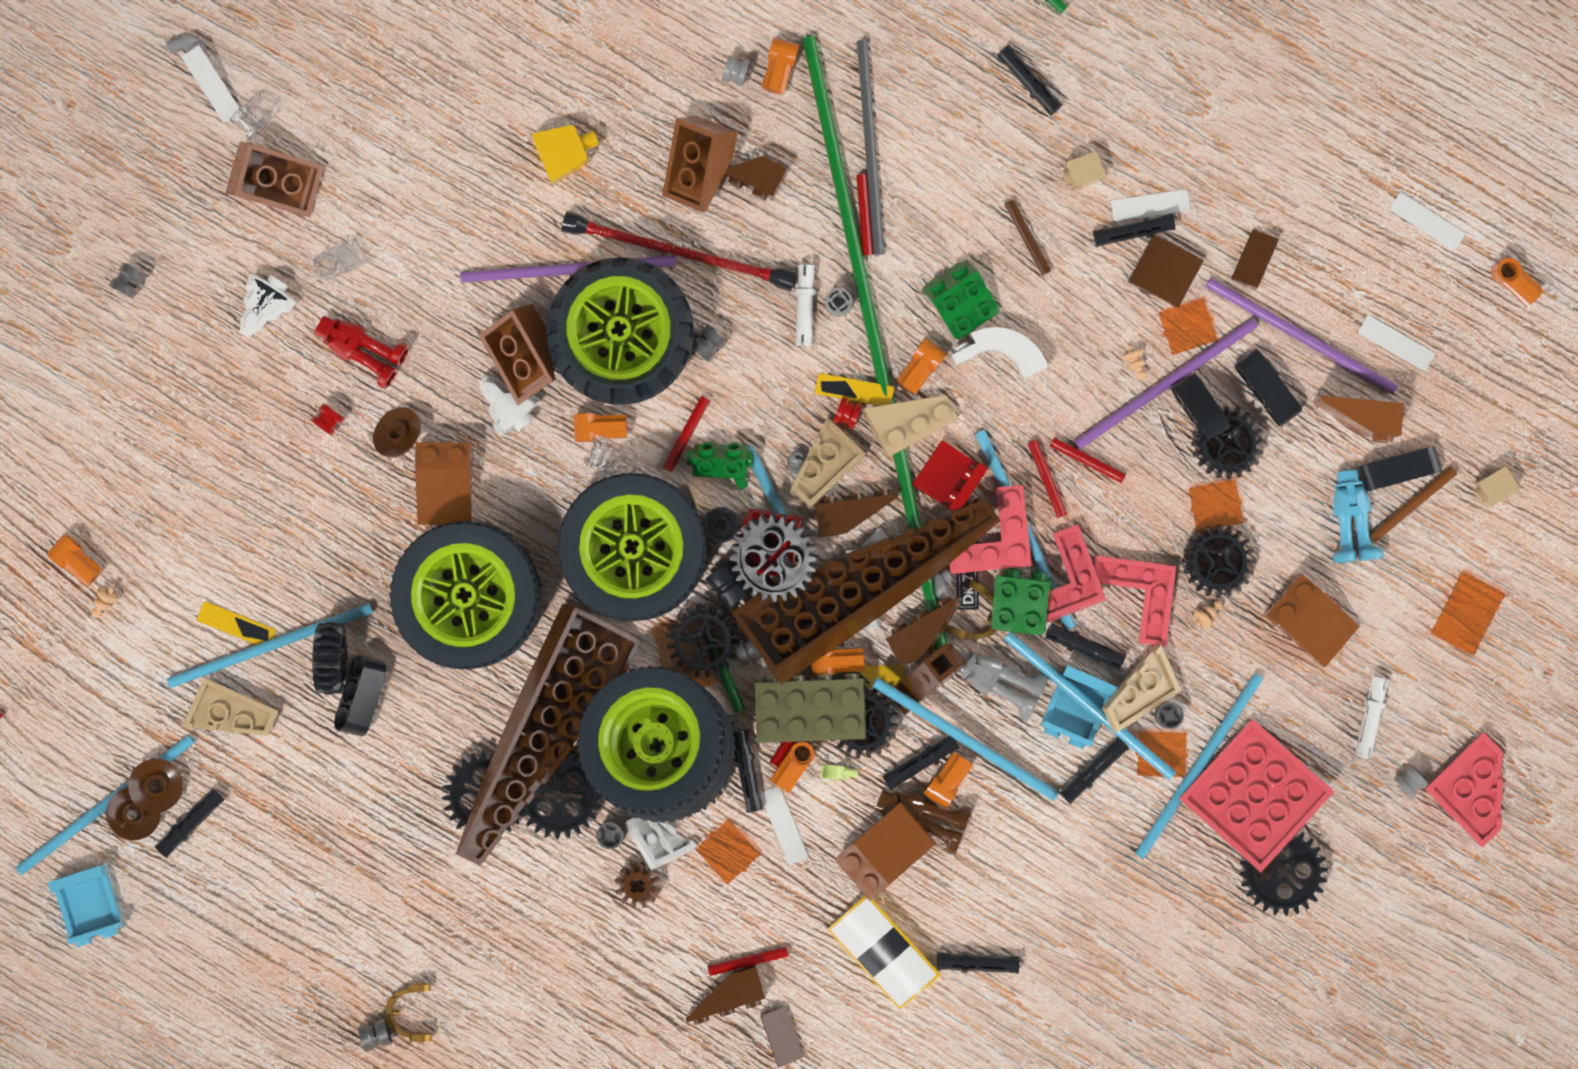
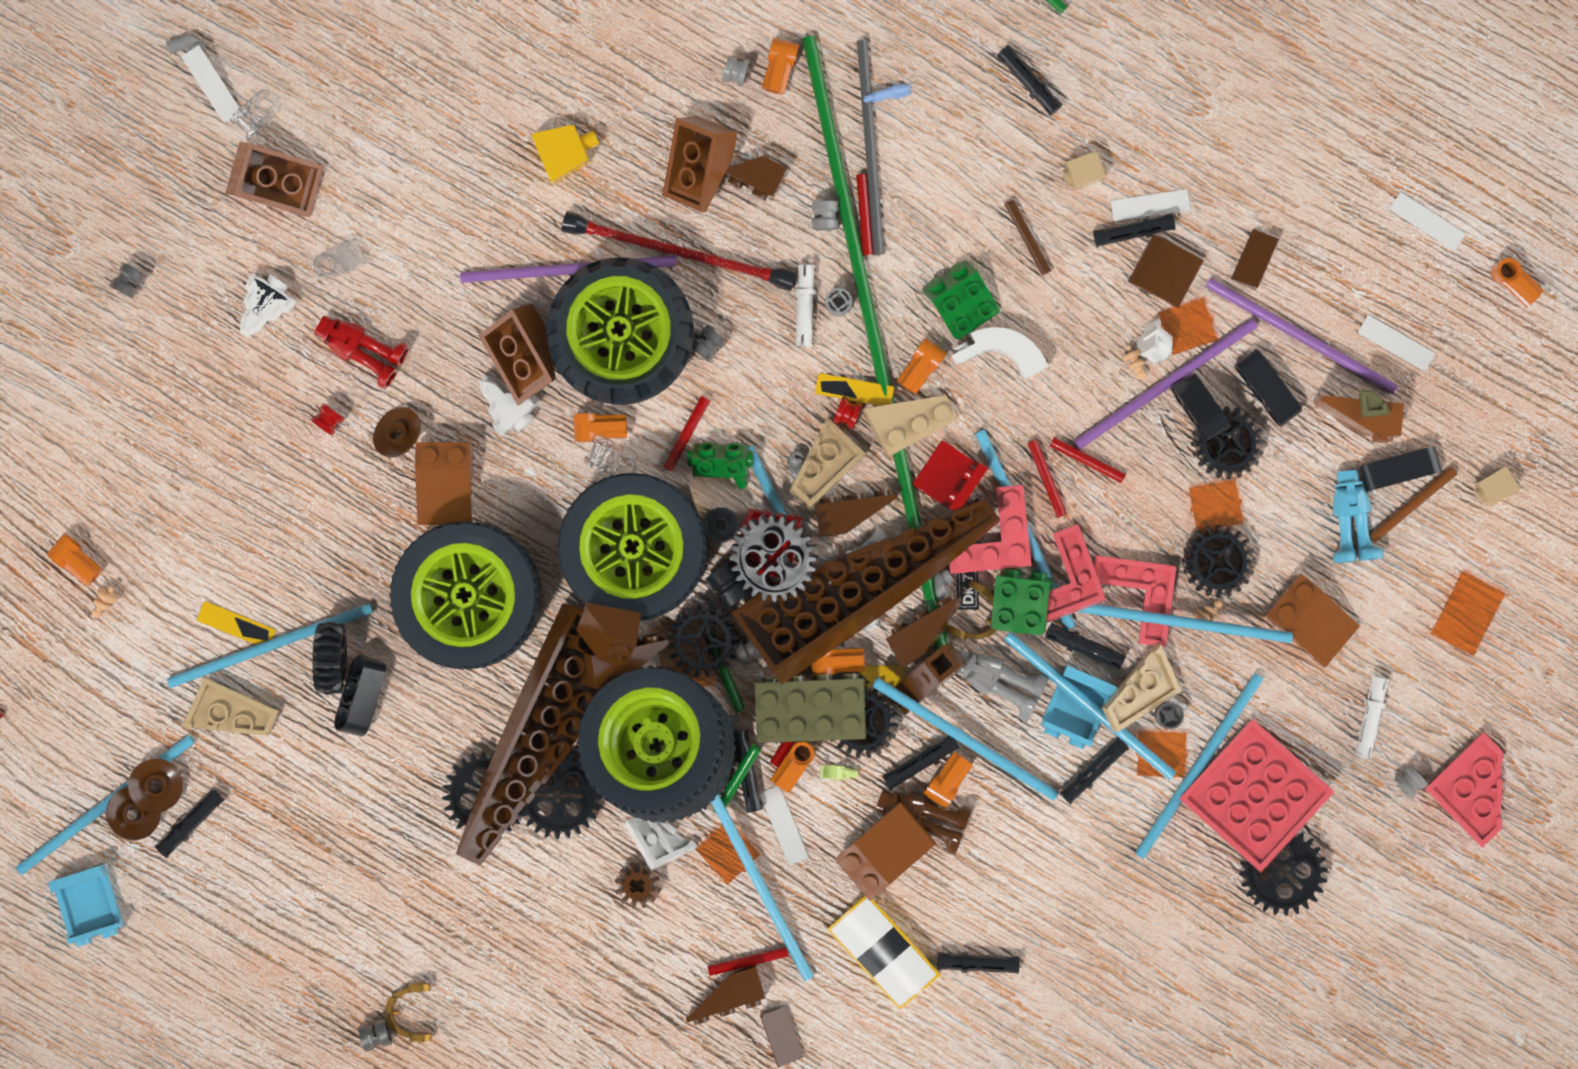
(601, 672): none -> reddish brown slope
(606, 837): flat silver wheel -> none
(609, 632): none -> reddish brown slope
(739, 775): none -> green bar
(761, 888): none -> medium azure piece
(824, 215): none -> light grey wheel
(895, 91): none -> light blue piece
(1155, 342): none -> white piece
(1191, 623): none -> medium azure piece
(1372, 404): none -> olive tile

